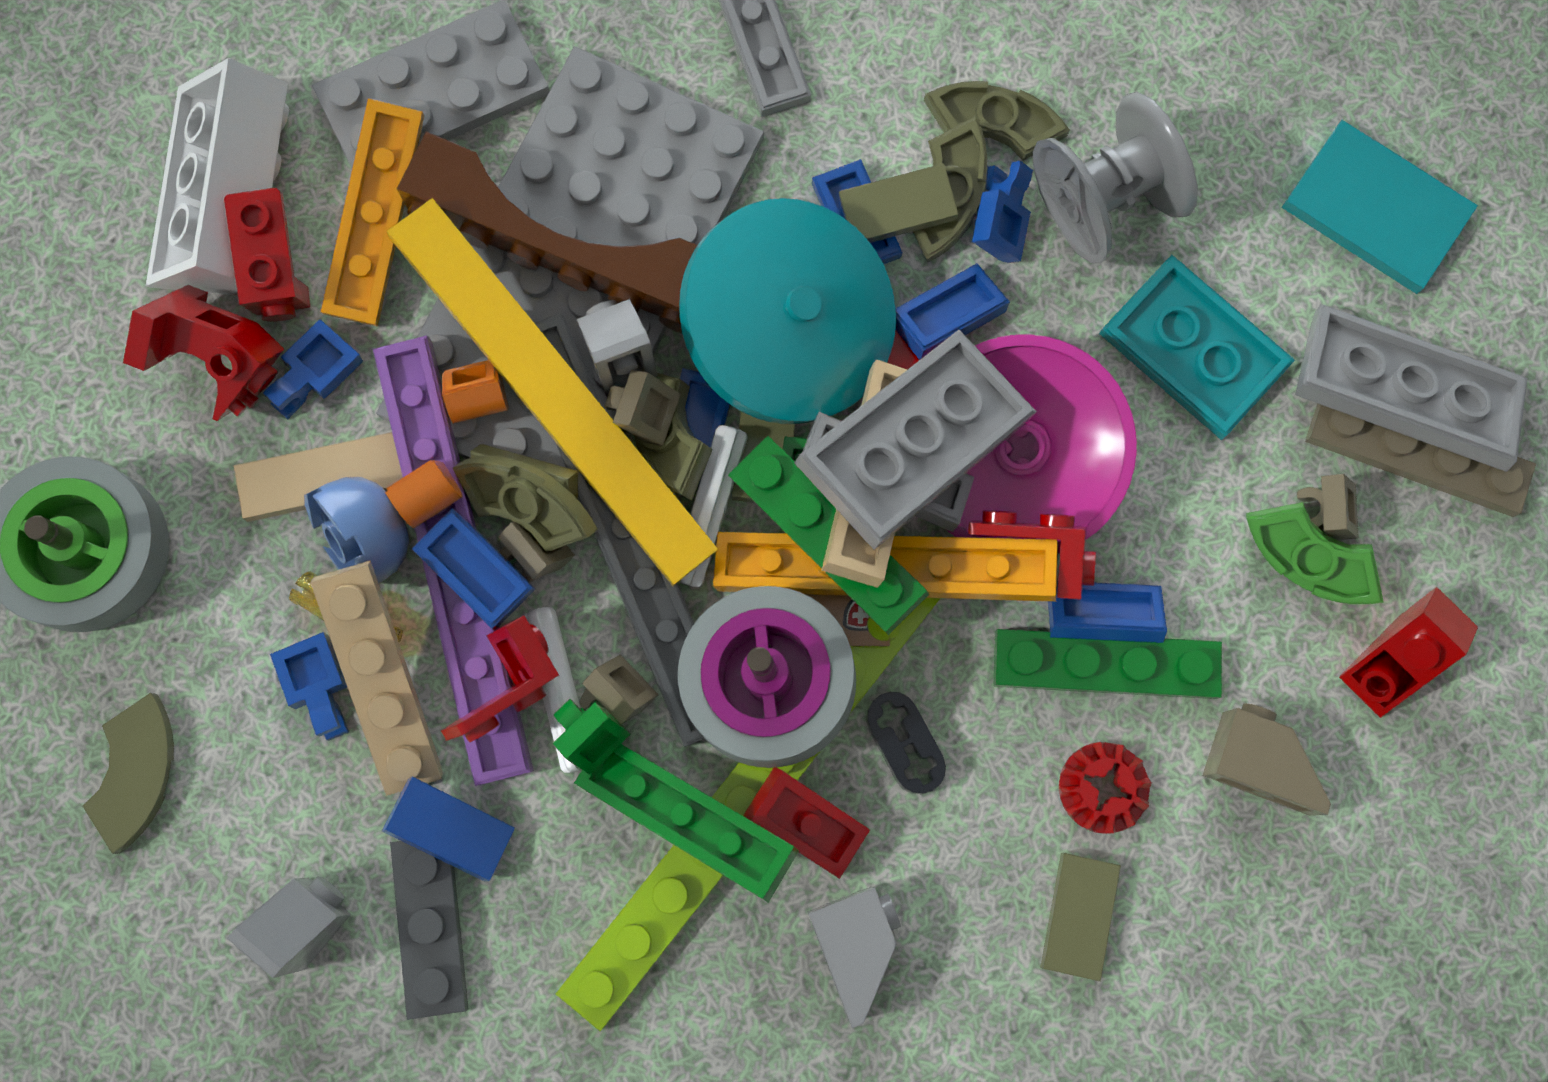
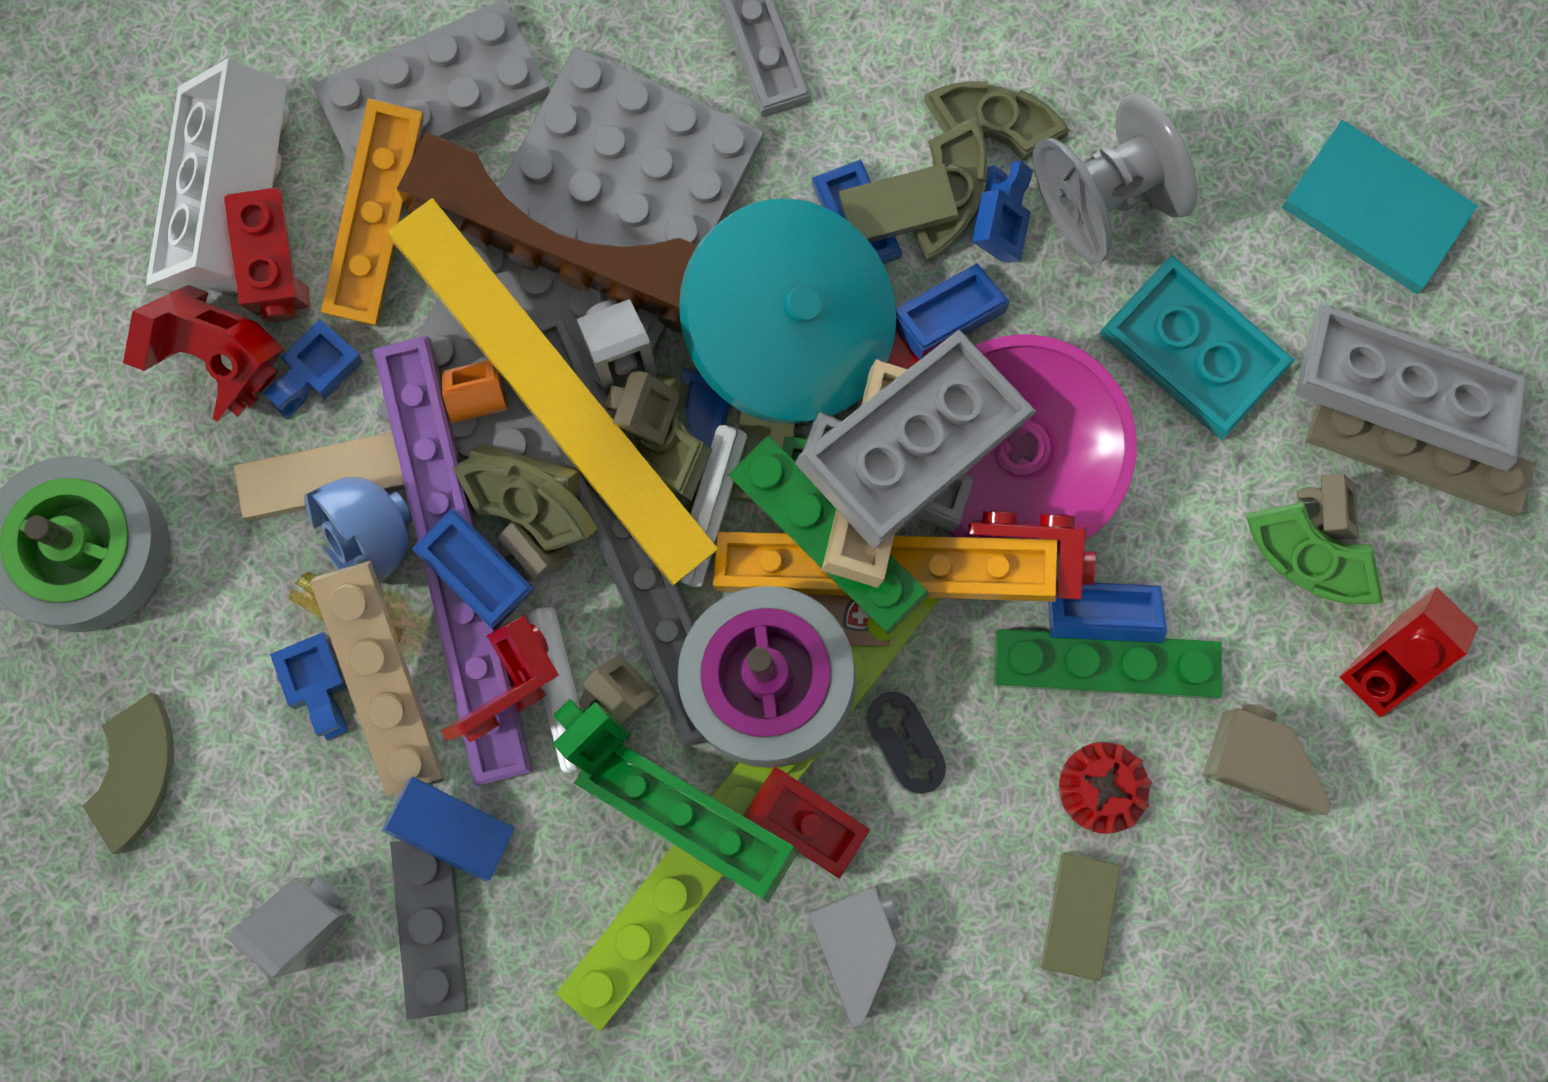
(424, 493): orange brick -> none

